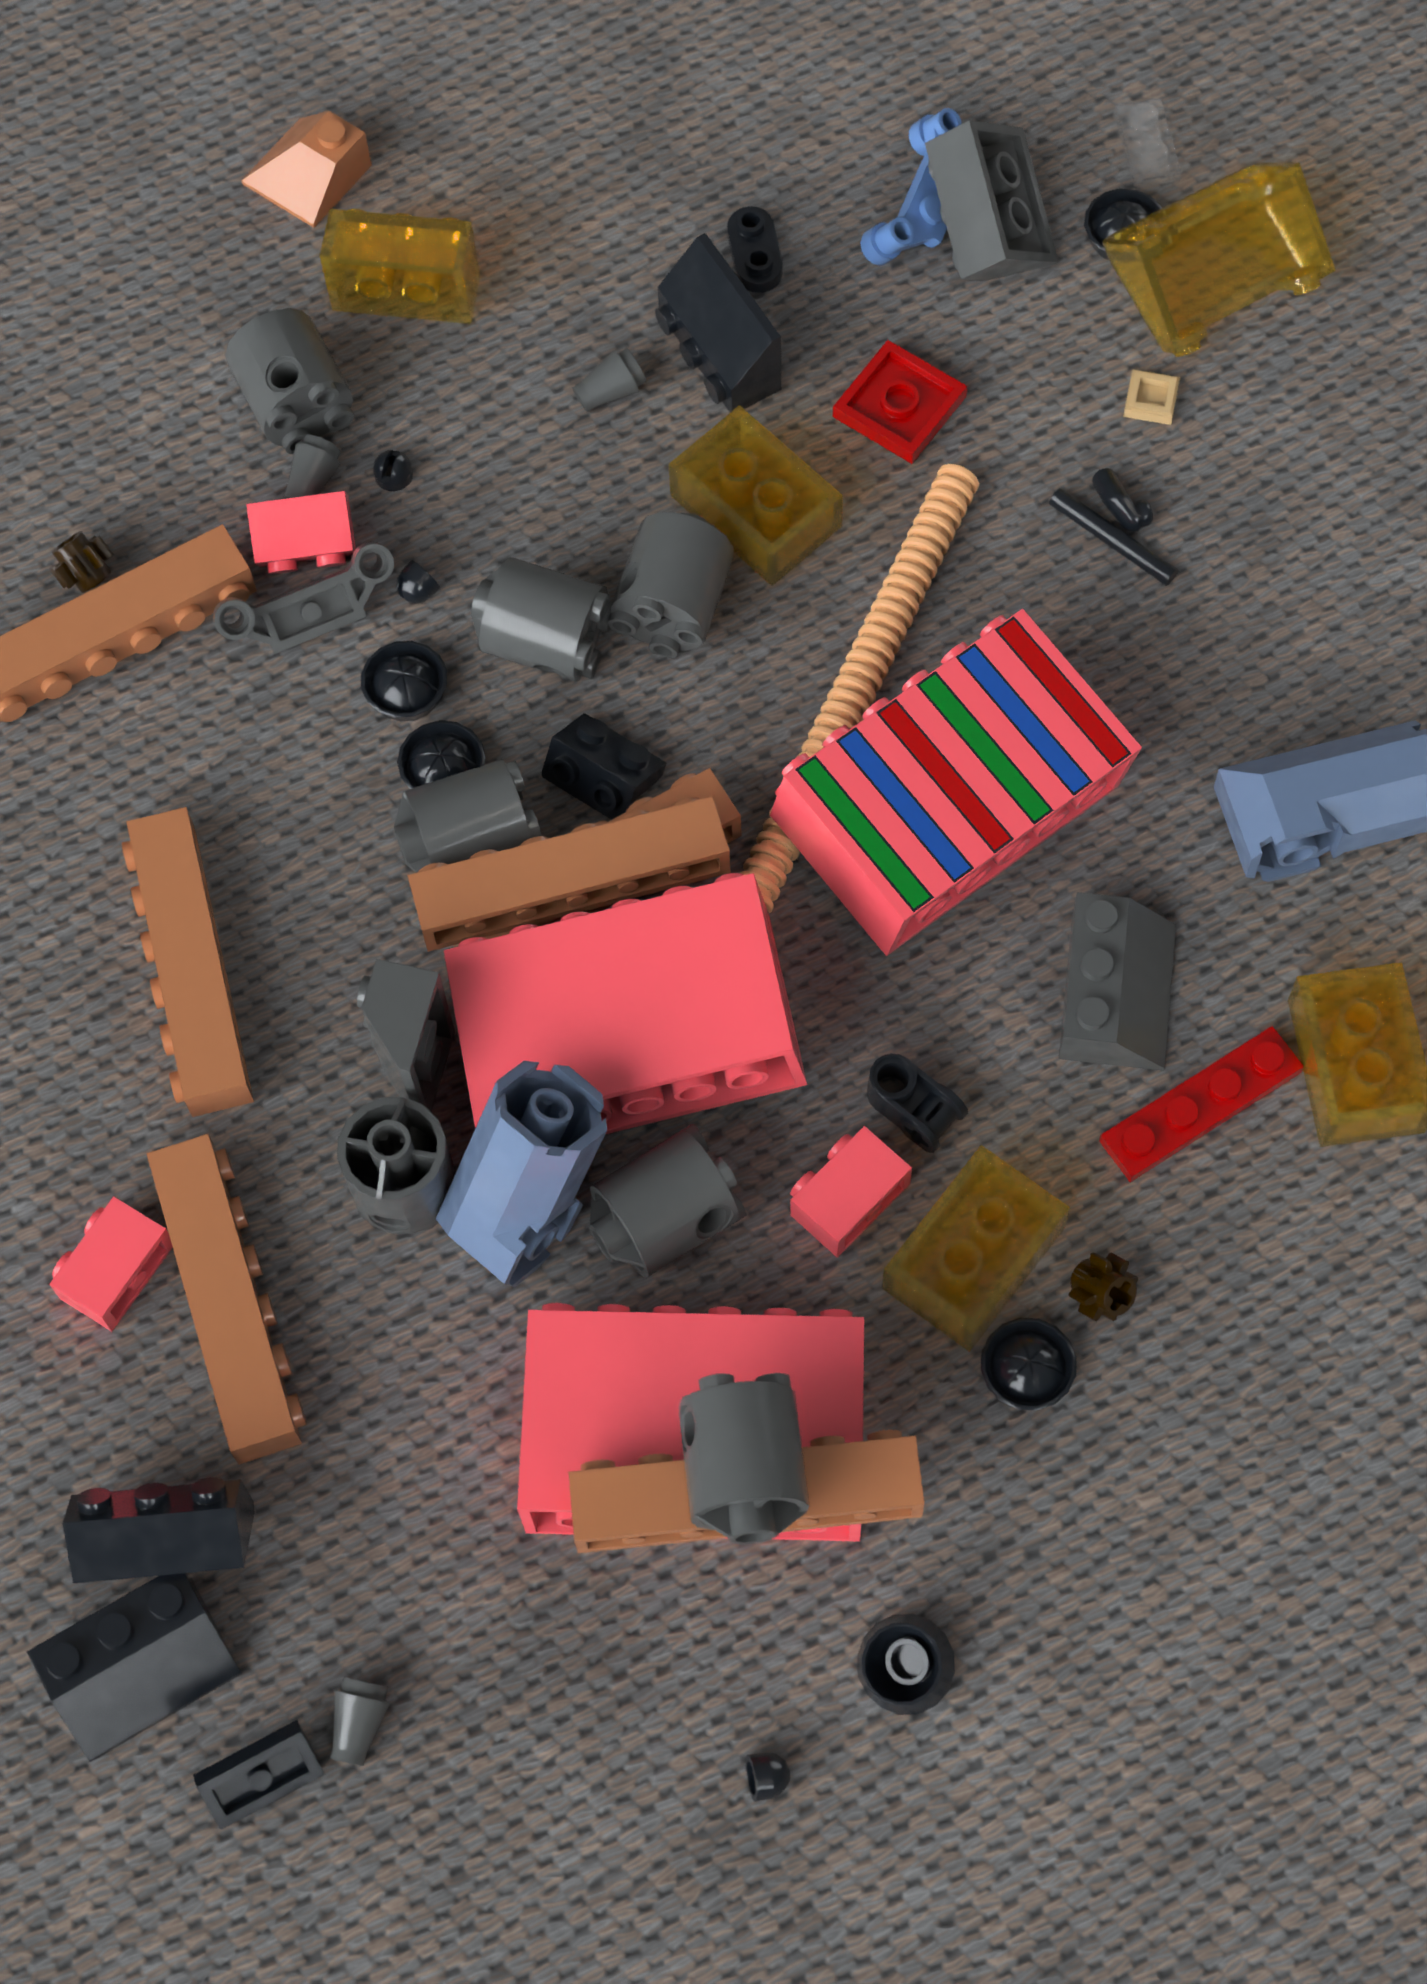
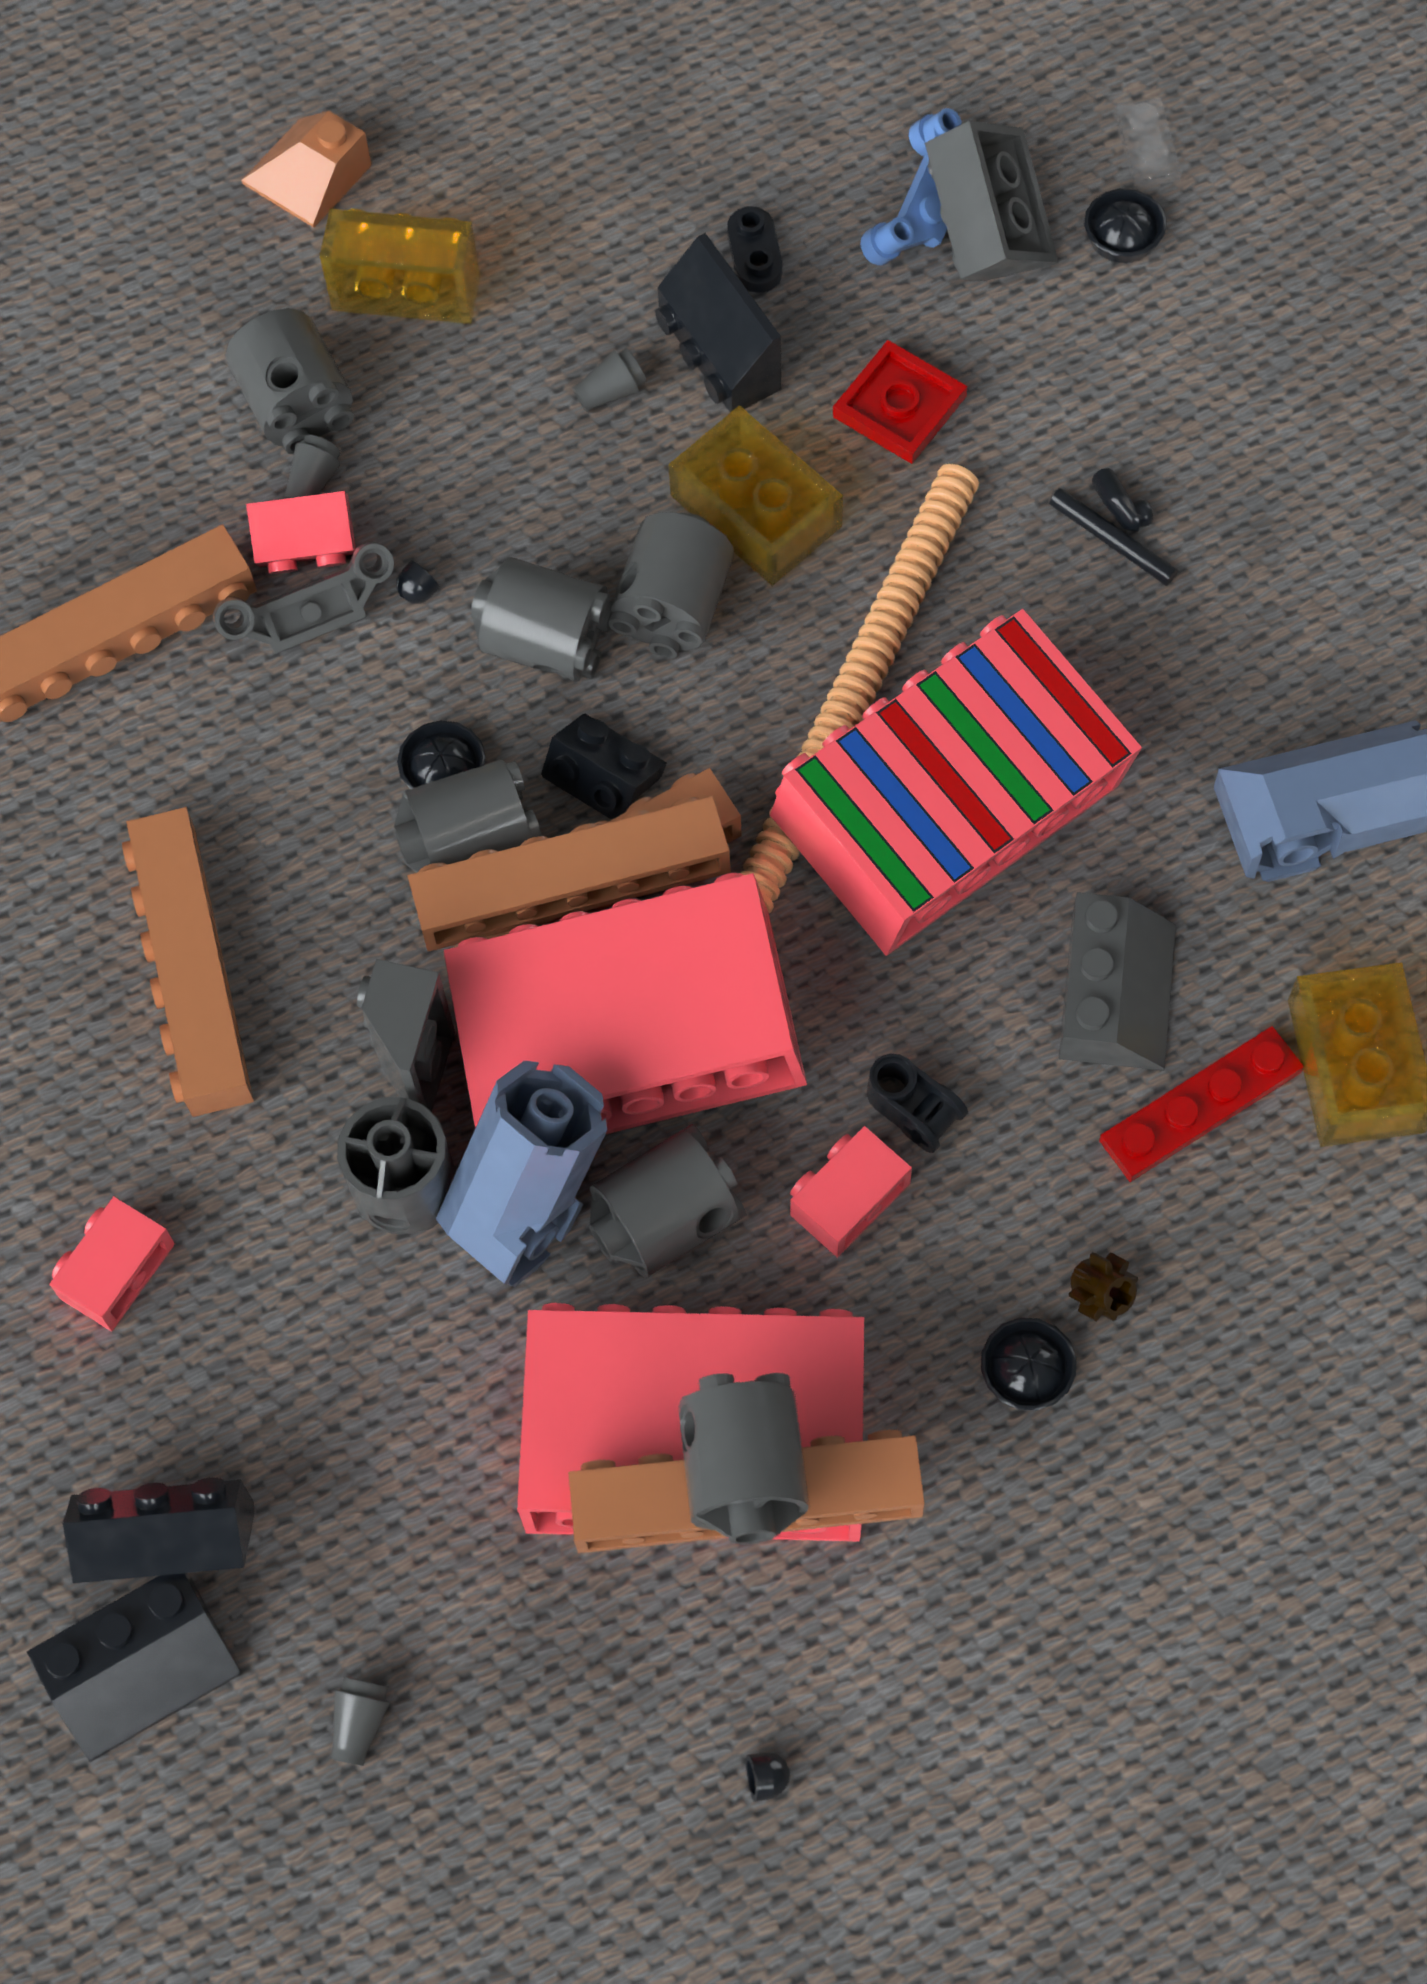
(81, 562): dark brown gear -> none
(224, 1299): nougat brick -> none
(258, 1774): black plate -> none
(400, 470): black hinge -> none
(404, 680): black hat -> none
(921, 1655): black hat -> none
(975, 1248): clear yellow brick -> none
(1151, 397): tan tile -> none
(1221, 252): clear yellow windscreen -> none

